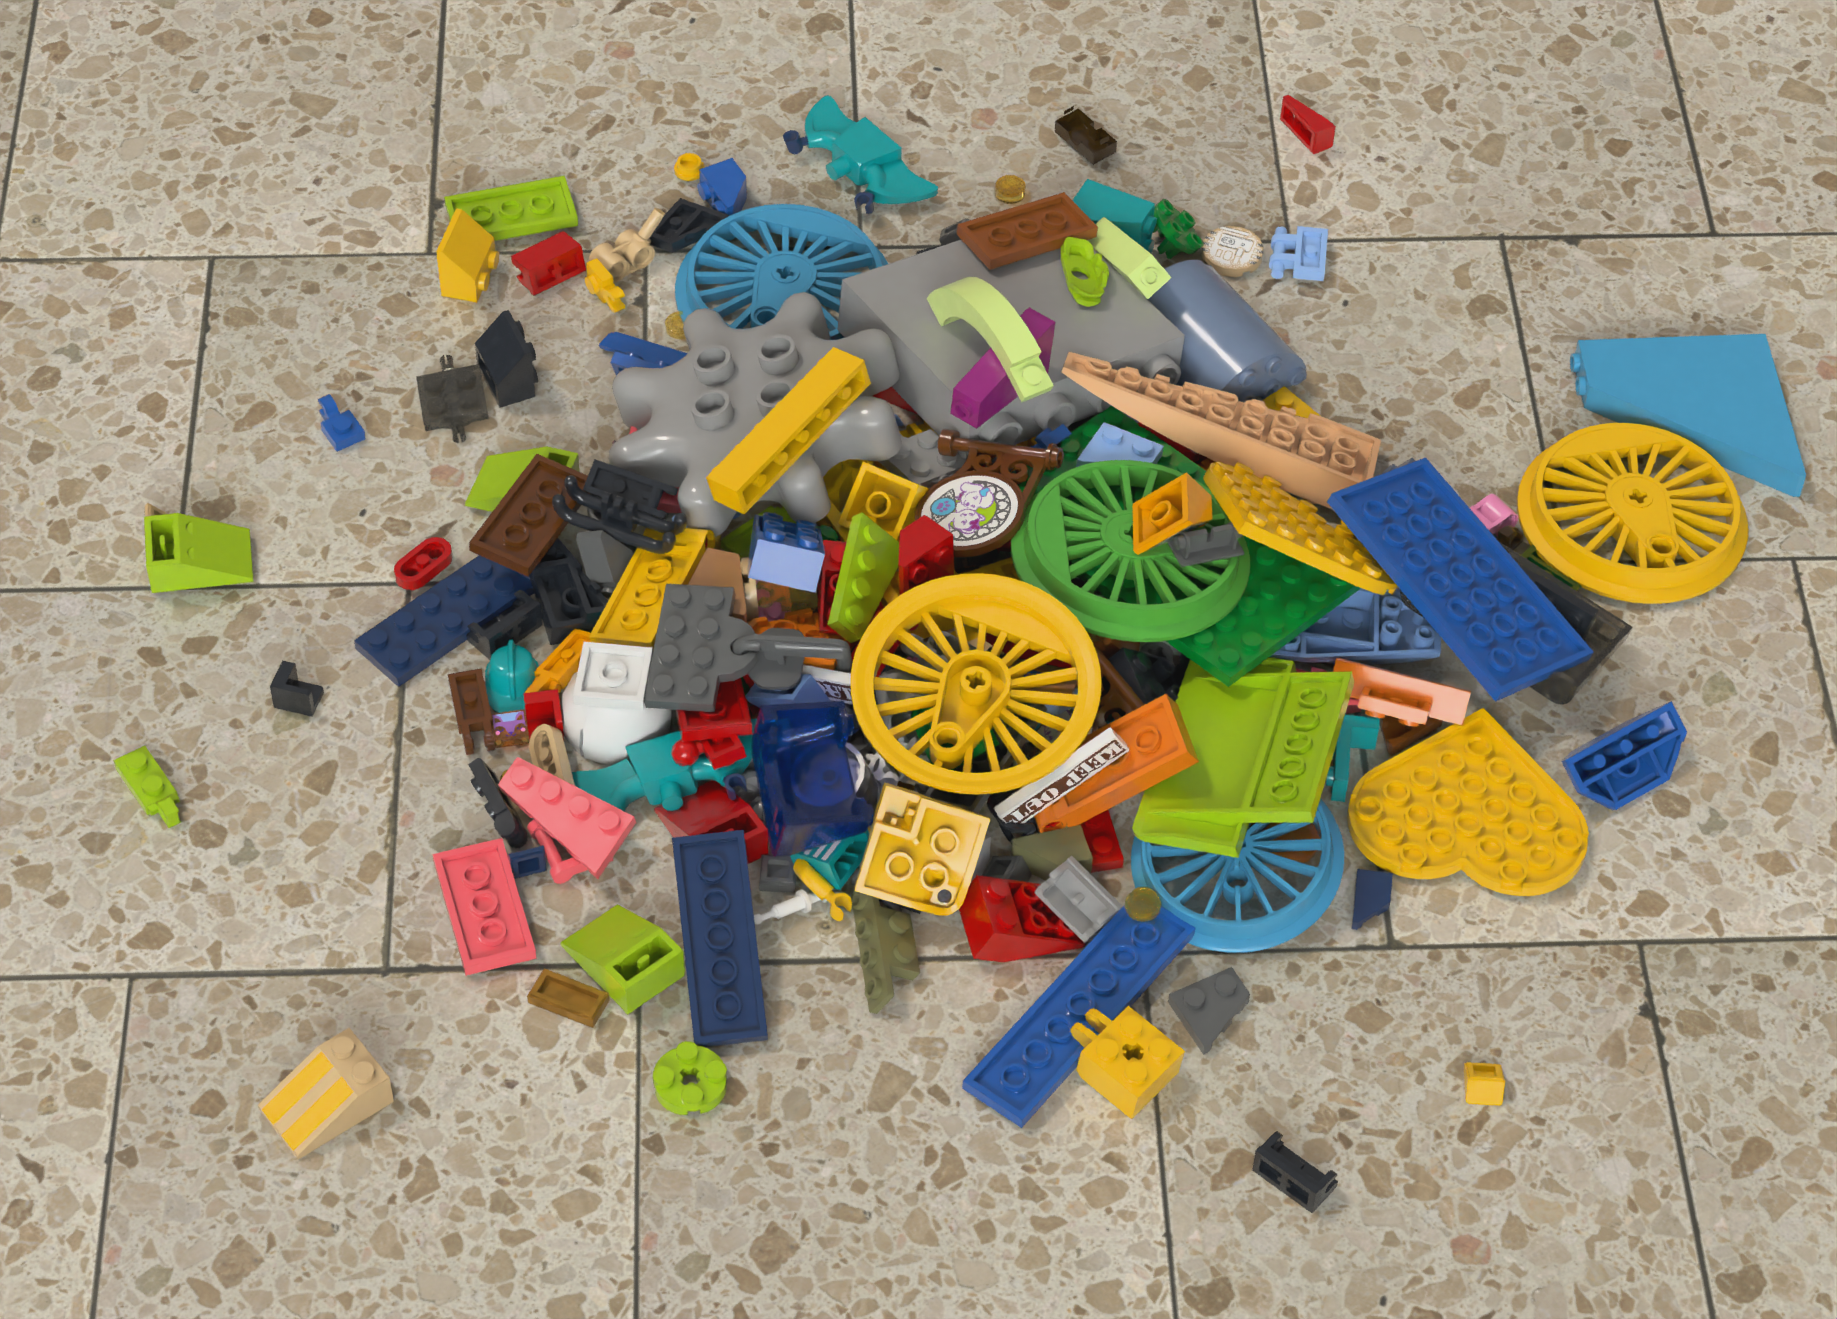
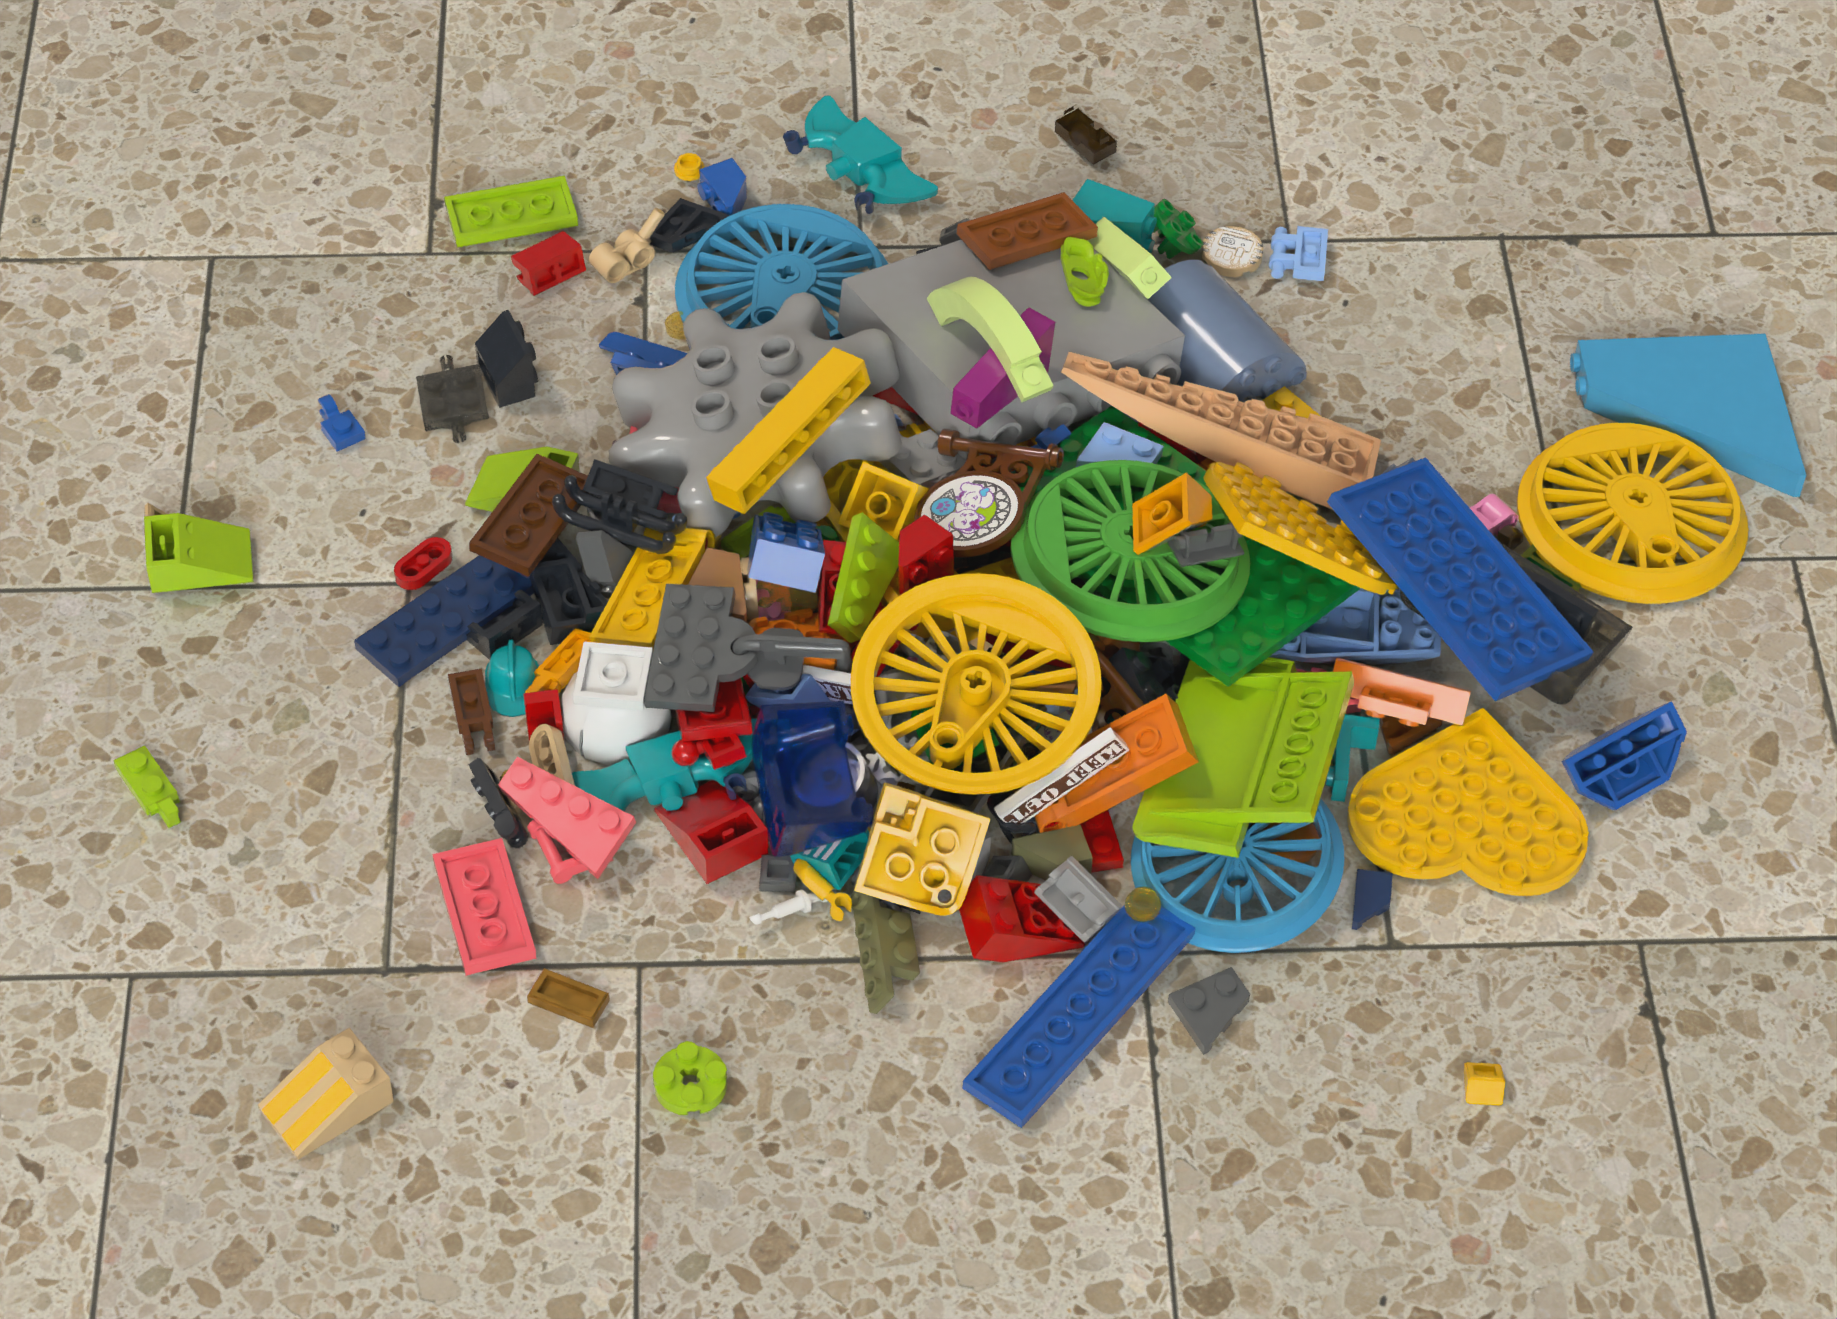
(293, 694): black panel -> none
(465, 258): yellow slope -> none
(510, 728): clear orange tile -> none
(528, 862): dark blue slope -> none
(601, 283): yellow plate -> none
(627, 956): lime slope -> none
(719, 939): dark blue plate -> none
(1010, 189): clear yellow tile -> none
(1127, 1059): yellow hinge -> none
(1292, 1173): black hinge -> none
(1307, 125): red slope -> none

